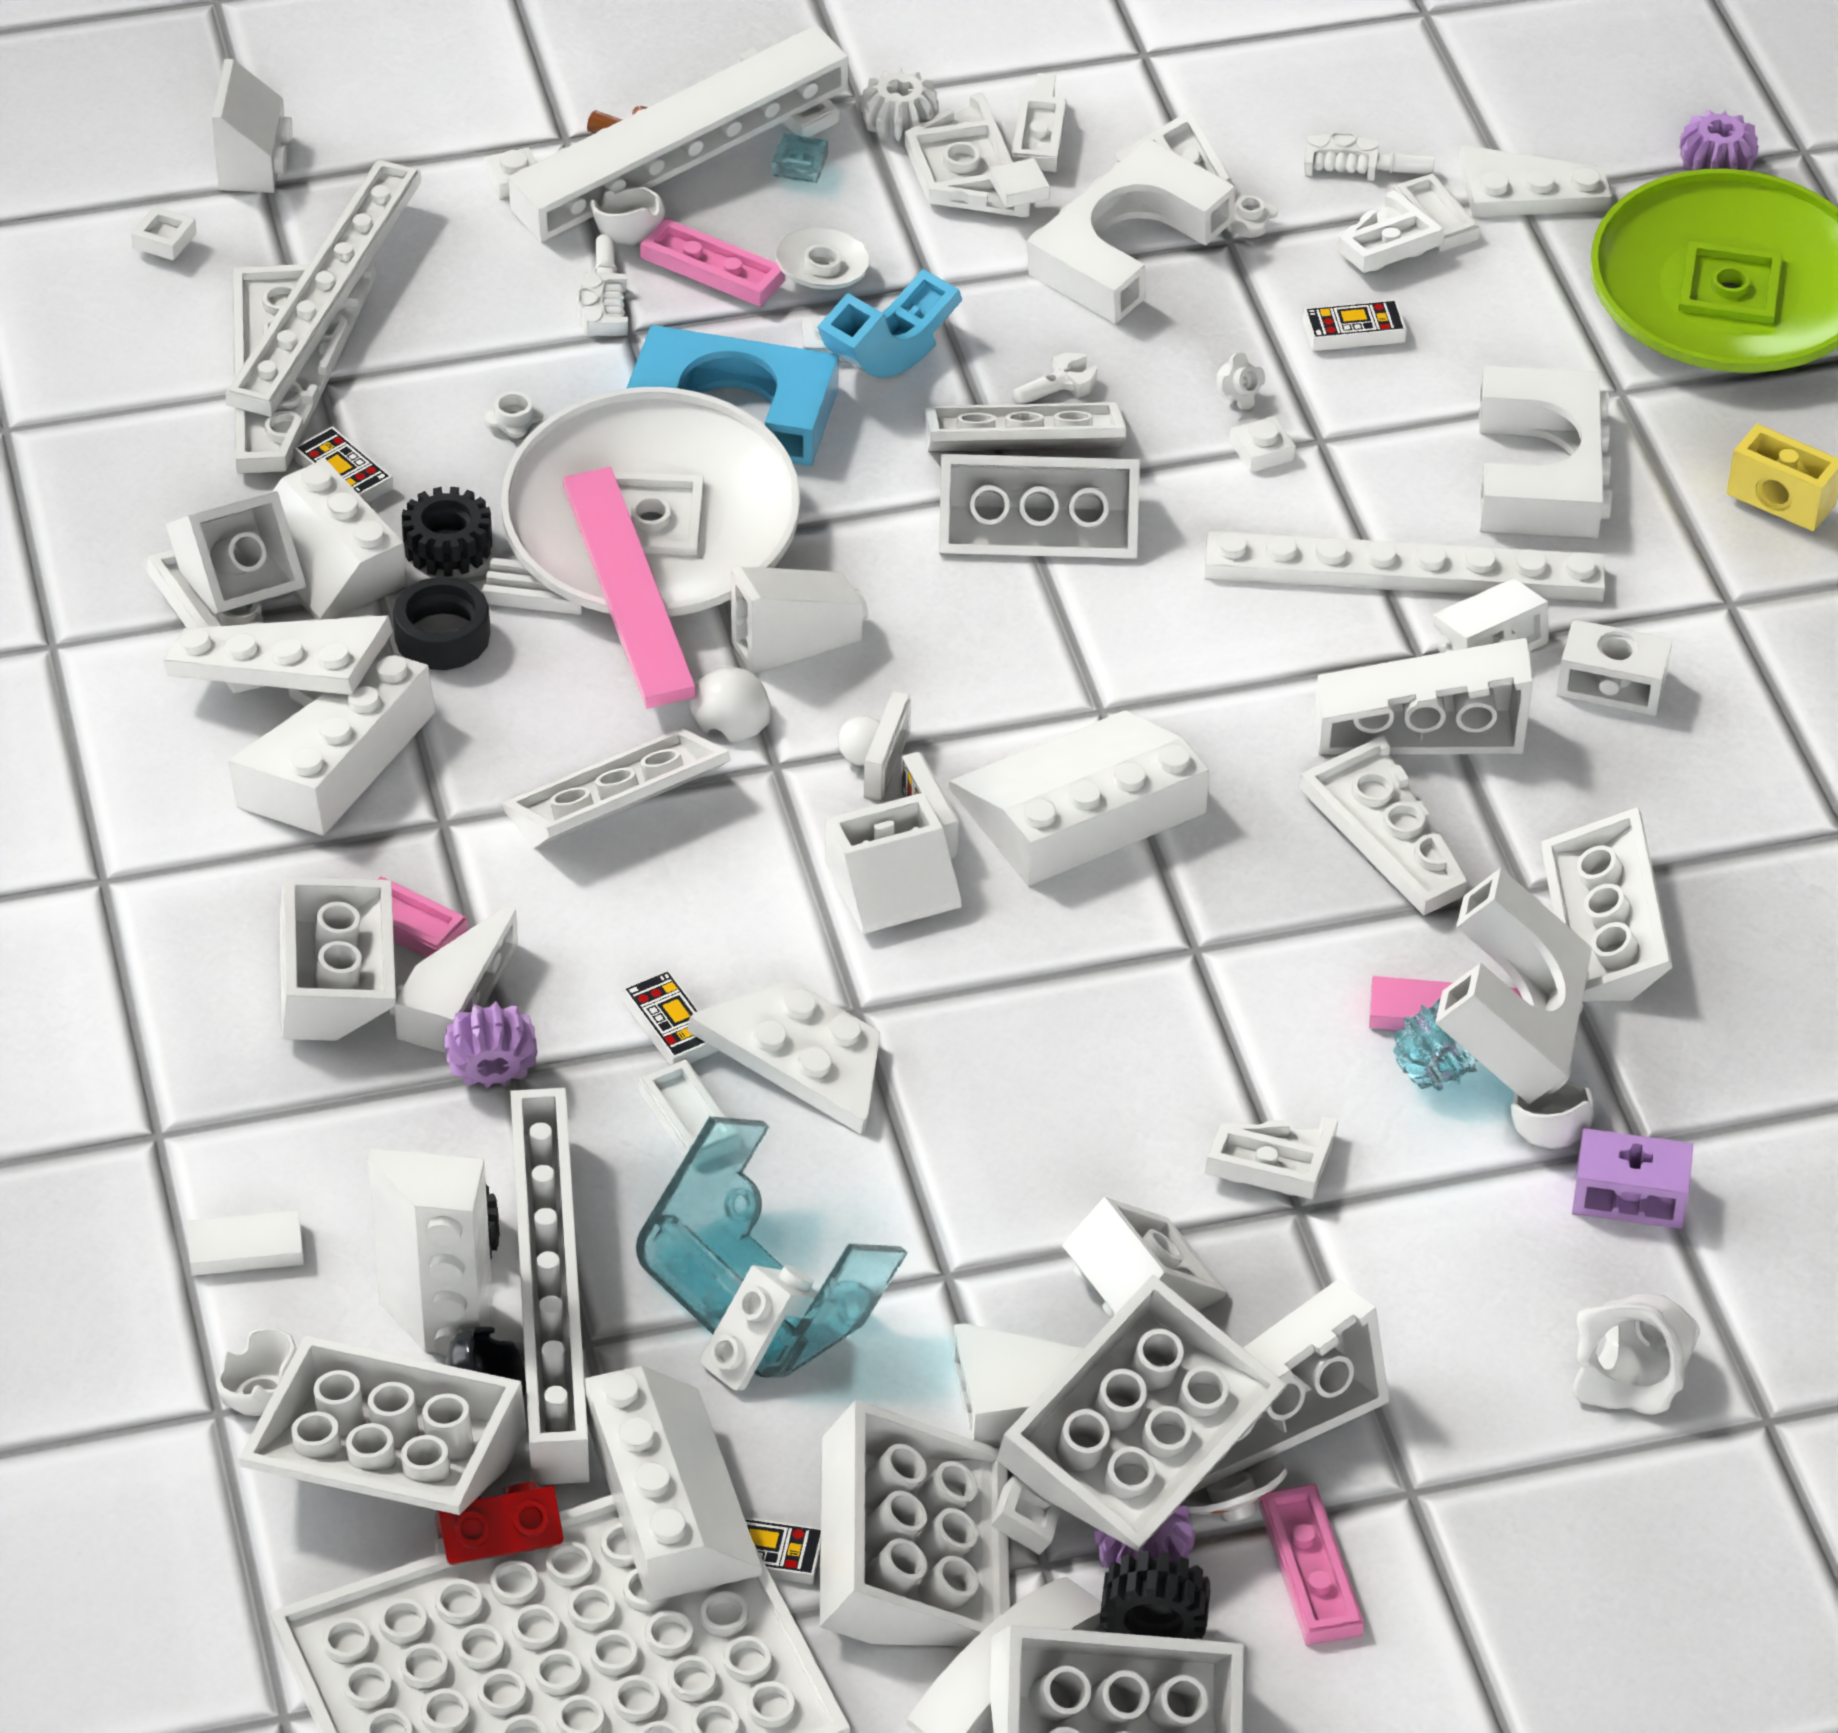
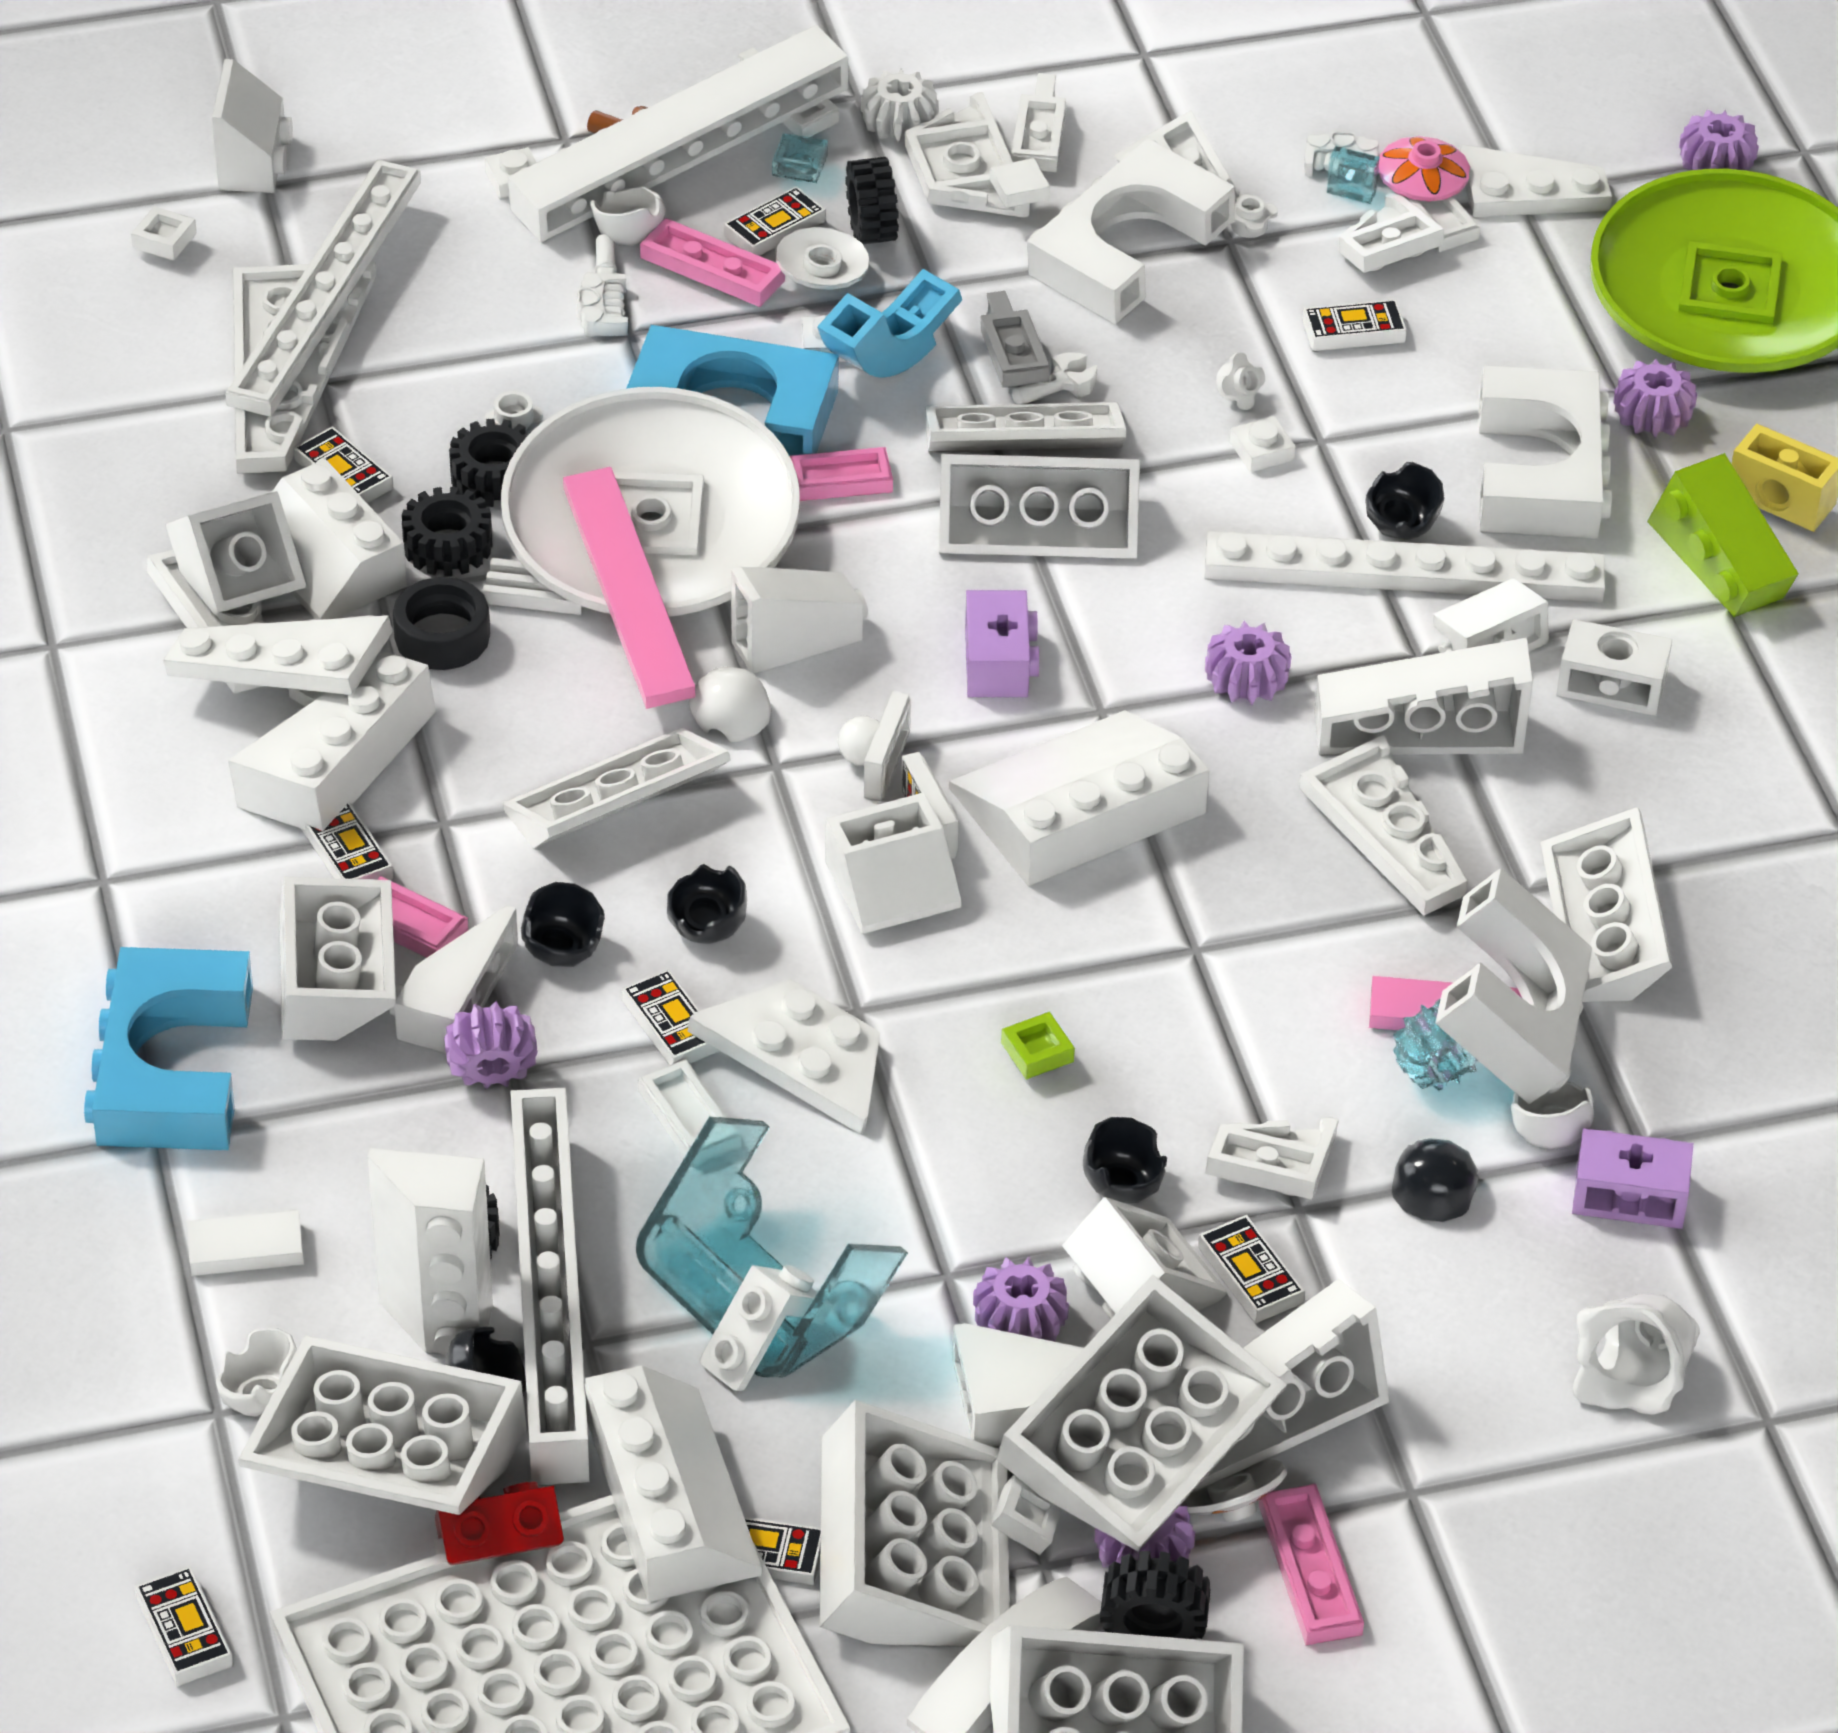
(149, 995): none -> medium azure arch
(183, 1626): none -> tile
(349, 848): none -> tile
(479, 446): none -> black tyre
(562, 924): none -> black hair
(708, 904): none -> black hair
(769, 222): none -> tile
(843, 473): none -> bright pink tile
(872, 200): none -> black tyre
(998, 643): none -> lavender brick
(1013, 343): none -> light grey hinge
(1022, 1300): none -> lavender gear
(1037, 1045): none -> lime plate
(1123, 1160): none -> black hair
(1248, 662): none -> lavender gear
(1251, 1269): none -> tile
(1353, 175): none -> clear light blue plate
(1405, 501): none -> black hair
(1424, 168): none -> bright pink dish
(1435, 1180): none -> black hair
(1655, 398): none -> lavender gear
(1723, 536): none -> lime wedge

